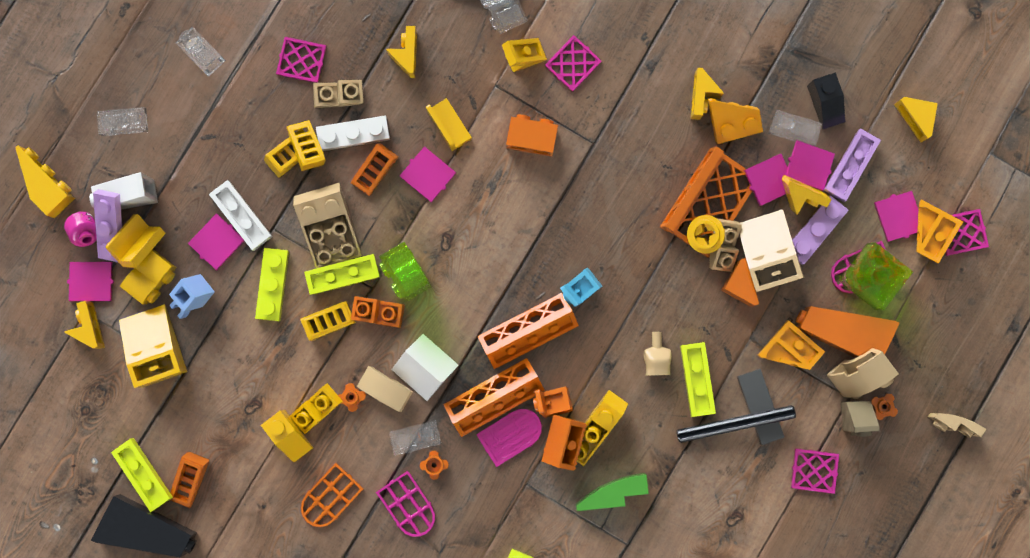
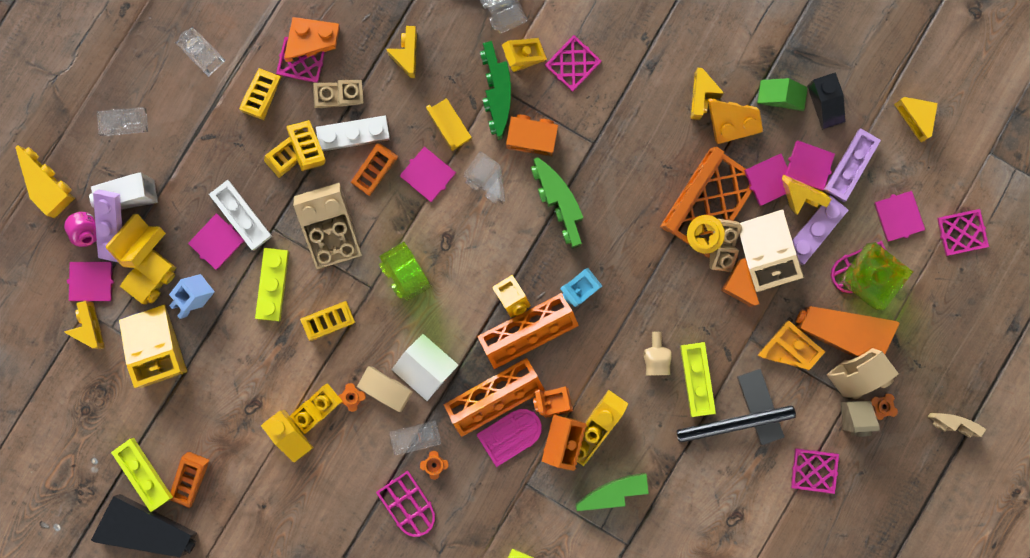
(265, 104): none -> yellow slope
(310, 37): none -> orange wing
(330, 487): orange window -> none
(342, 274): neon yellow plate -> none
(377, 312): orange slope -> none
(487, 176): none -> clear slope
(497, 99): none -> green slope
(511, 296): none -> yellow bracket
(554, 192): none -> bright green slope
(782, 94): none -> bright green slope
(795, 128): clear plate -> none
(934, 231): light orange wing -> none

